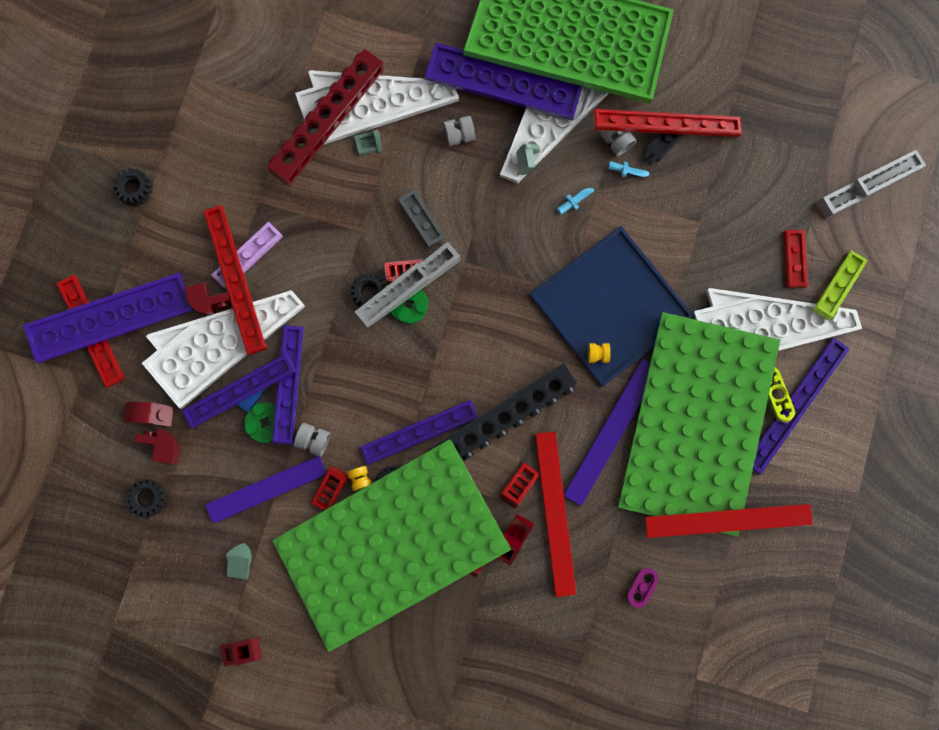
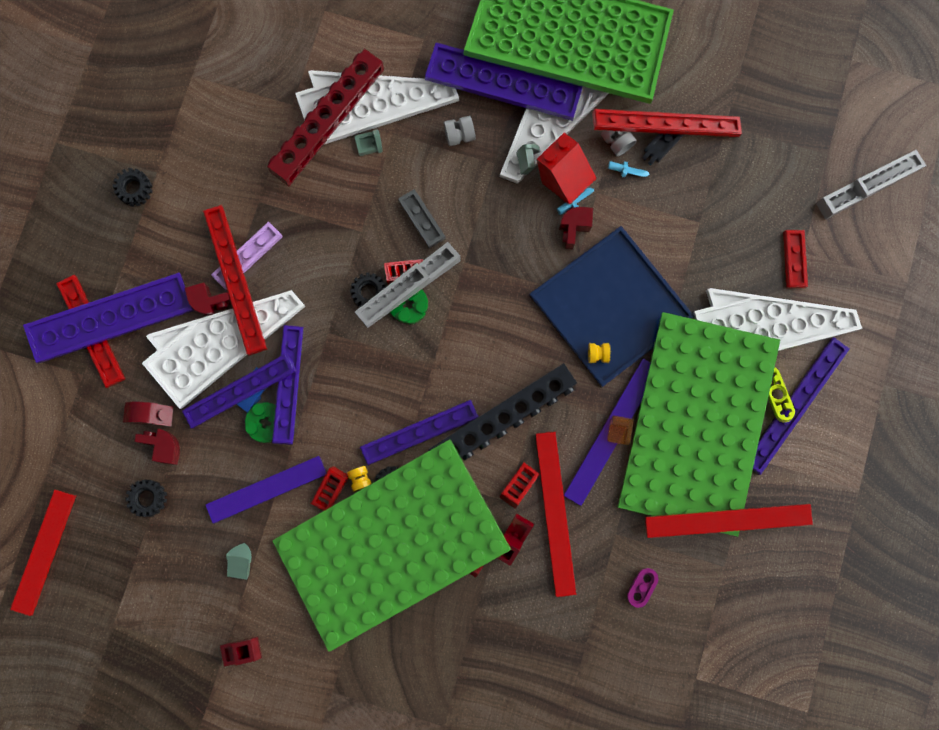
(43, 552): none -> red tile
(312, 439): light grey wheel -> none
(565, 169): none -> red slope
(575, 220): none -> dark red brick
(620, 430): none -> clear orange panel
(840, 285): lime tile -> none

